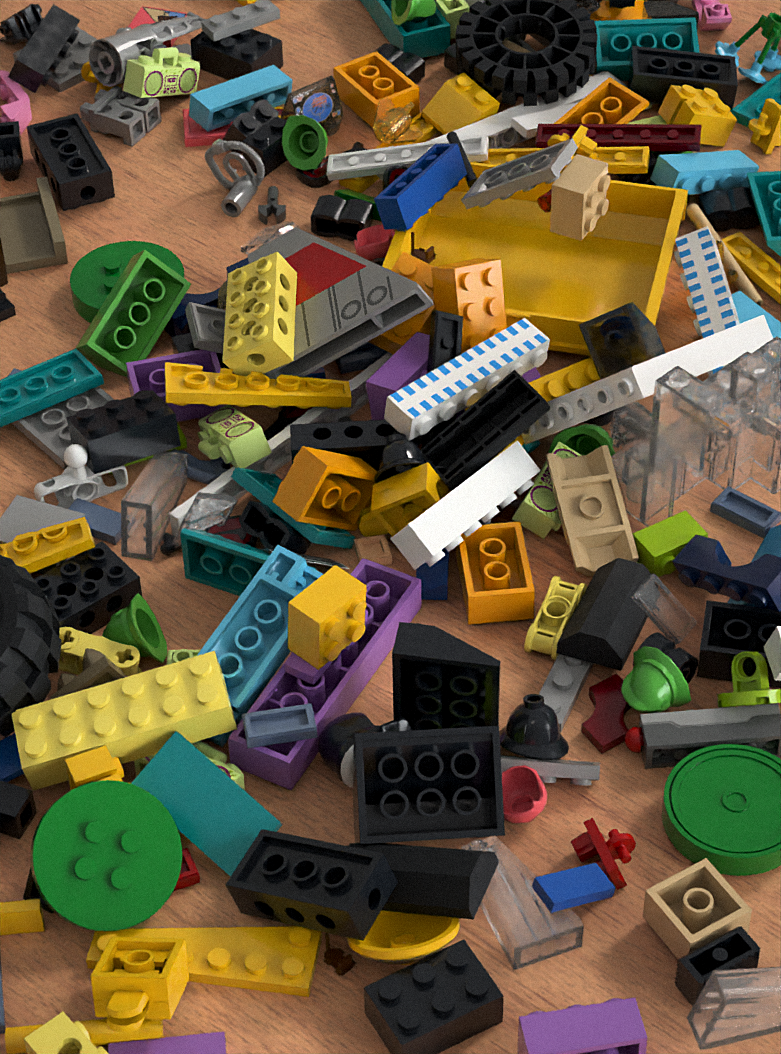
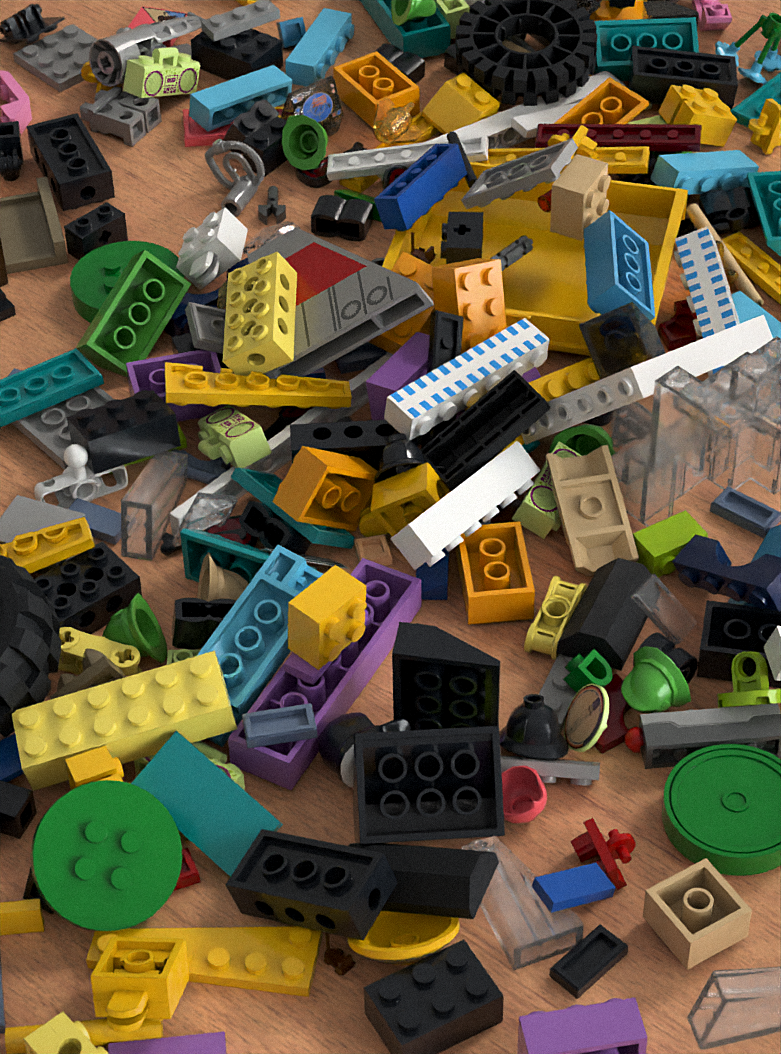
(44, 49): black brick -> none
(95, 229): none -> black brick
(197, 620): none -> black brick
(211, 248): none -> white brick
(219, 582): none -> tan piece
(291, 31): none -> dark azure tile
(319, 47): none -> medium azure brick
(373, 242): coral hair -> none
(462, 237): none -> black brick
(514, 251): none -> dark grey axle
(586, 717): none -> piece
(588, 670): none -> green plate
(588, 961): none -> black tile
(617, 266): none -> dark azure slope
(680, 328): none -> dark red tile
(726, 952): black brick -> none
(736, 220): none -> black bar

